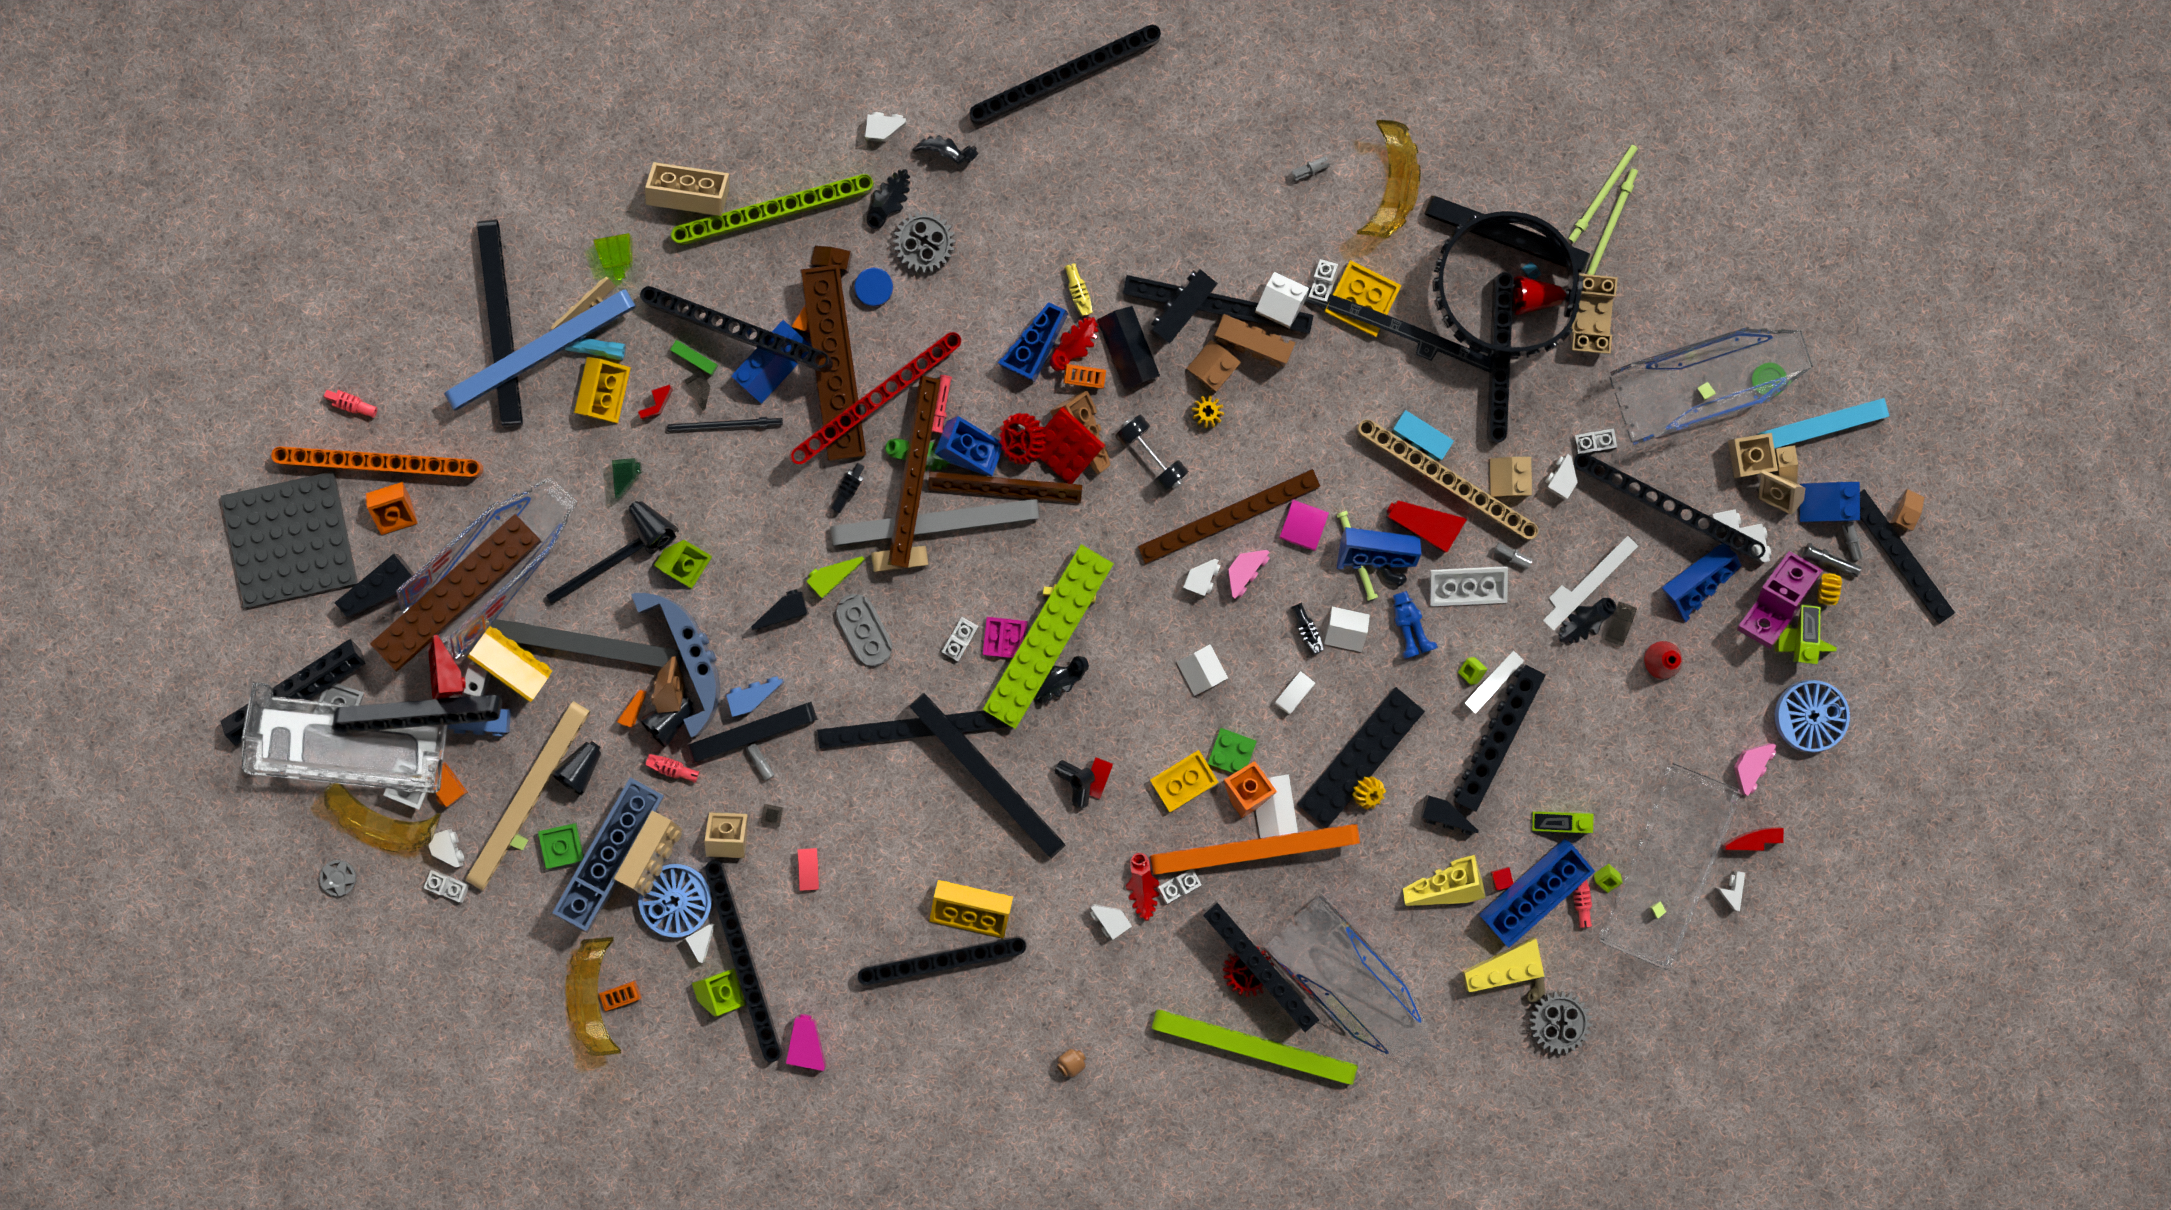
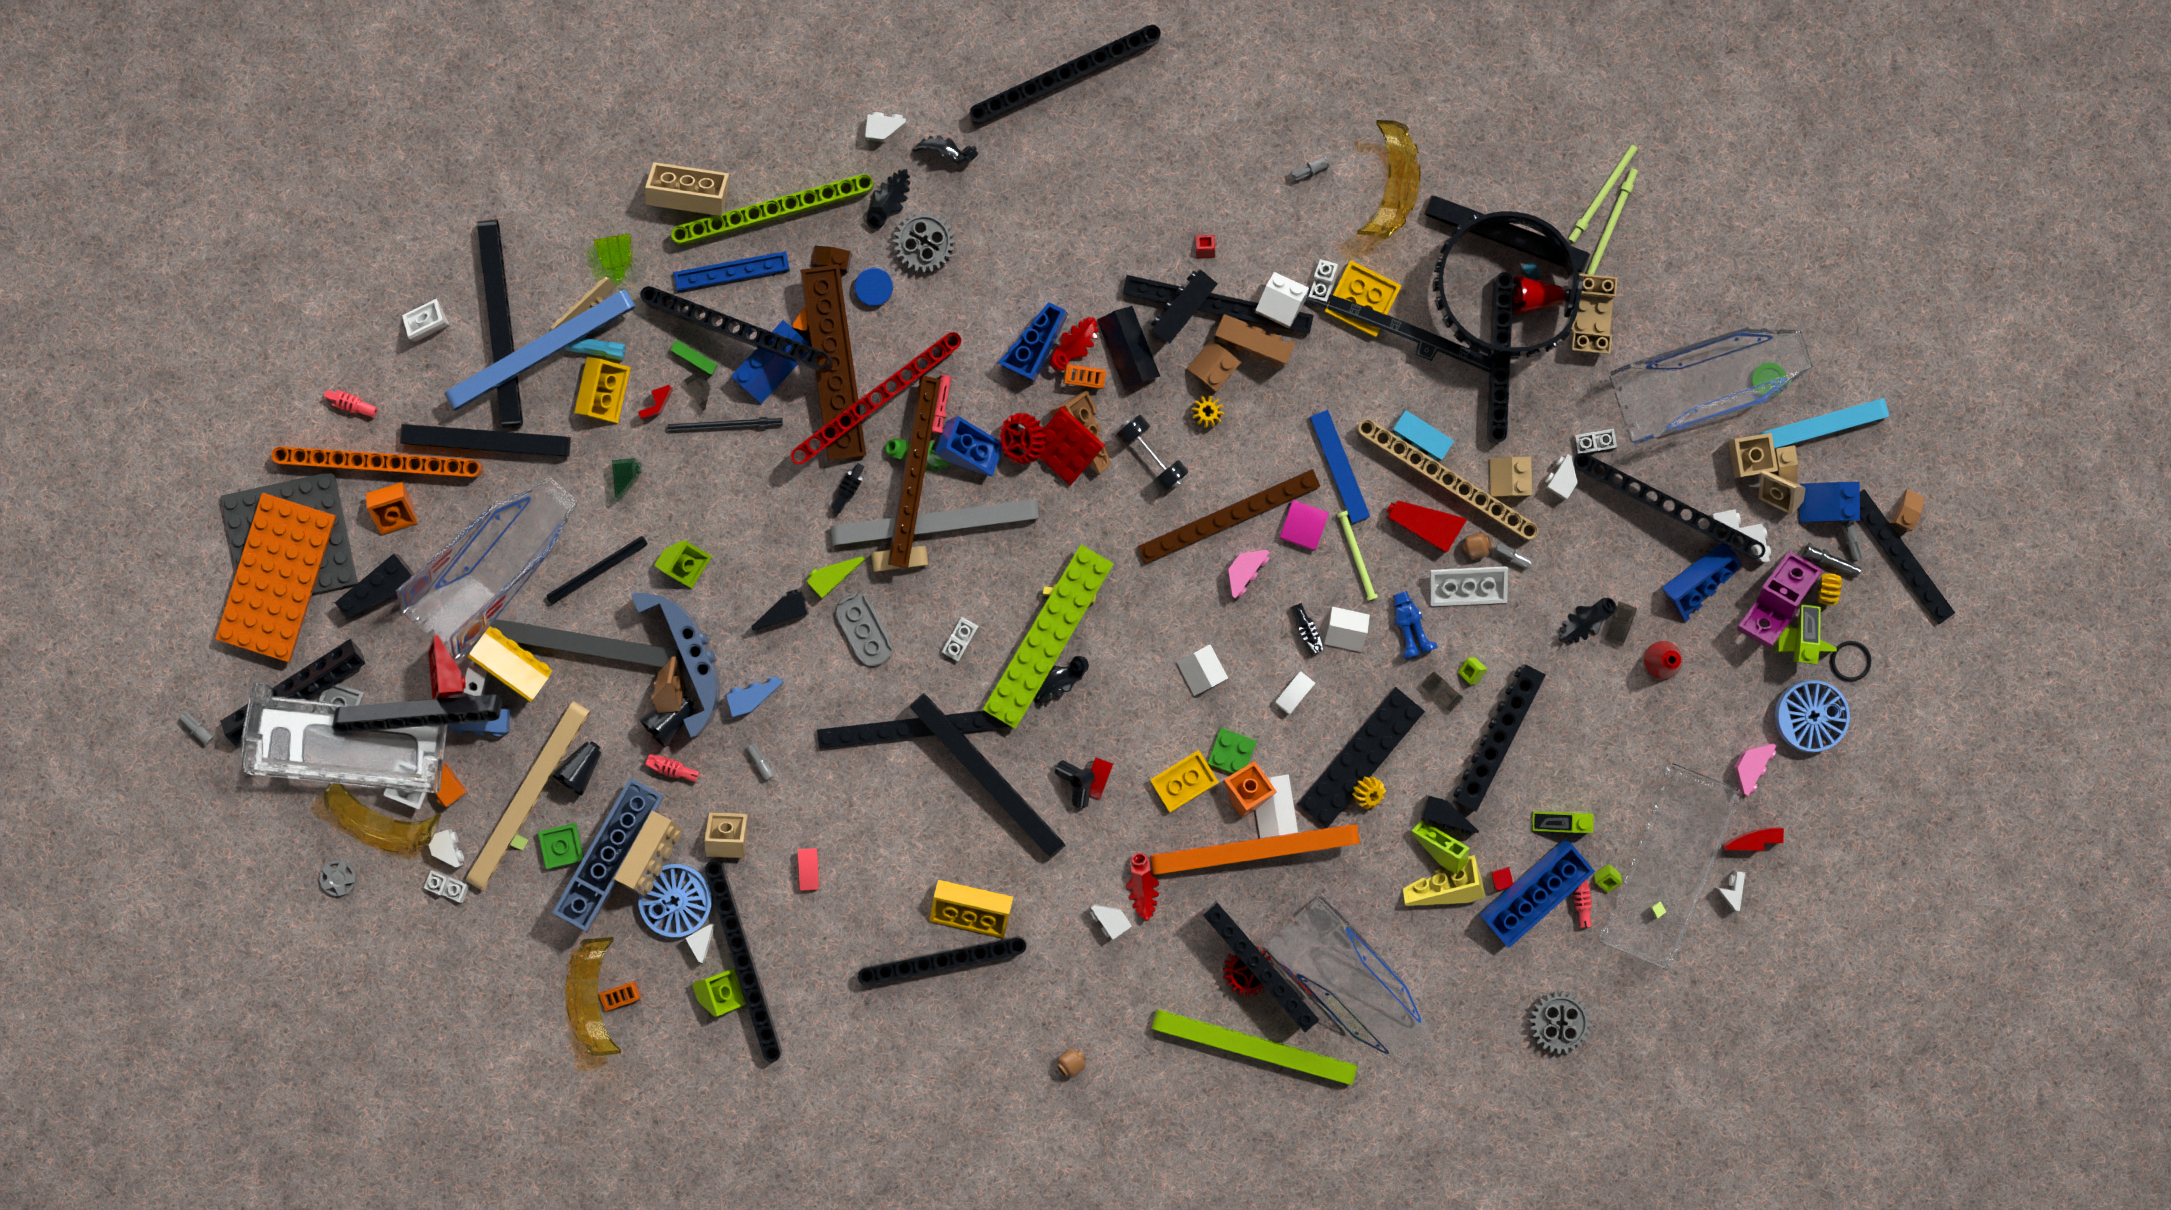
(196, 728): none -> light grey axle
(276, 577): none -> orange plate
(425, 321): none -> white slope
(455, 592): reddish brown plate -> none
(485, 440): none -> black beam
(632, 711): orange slope -> none
(651, 527): black cone -> none
(731, 271): none -> blue tile
(752, 732): black beam -> none
(772, 814): clear smoke plate -> none
(805, 1044): dark pink slope -> none
(1003, 636): dark pink slope -> none
(1005, 487): reddish brown plate -> none
(1078, 291): light yellow hinge -> none
(1179, 886): white slope -> none
(1200, 577): white slope -> none
(1205, 246): none -> red slope
(1339, 466): none -> blue tile
(1377, 549): blue wedge -> none
(1391, 578): black arm -> none
(1441, 846): none -> lime slope
(1442, 691): none -> clear smoke slope
(1477, 545): none -> medium nougat head
(1511, 966): light yellow wedge -> none
(1537, 991): dark tan arm -> none
(1565, 604): white sticker -> none
(1706, 391): yellowish green piece -> none
(1868, 661): none -> black tyre

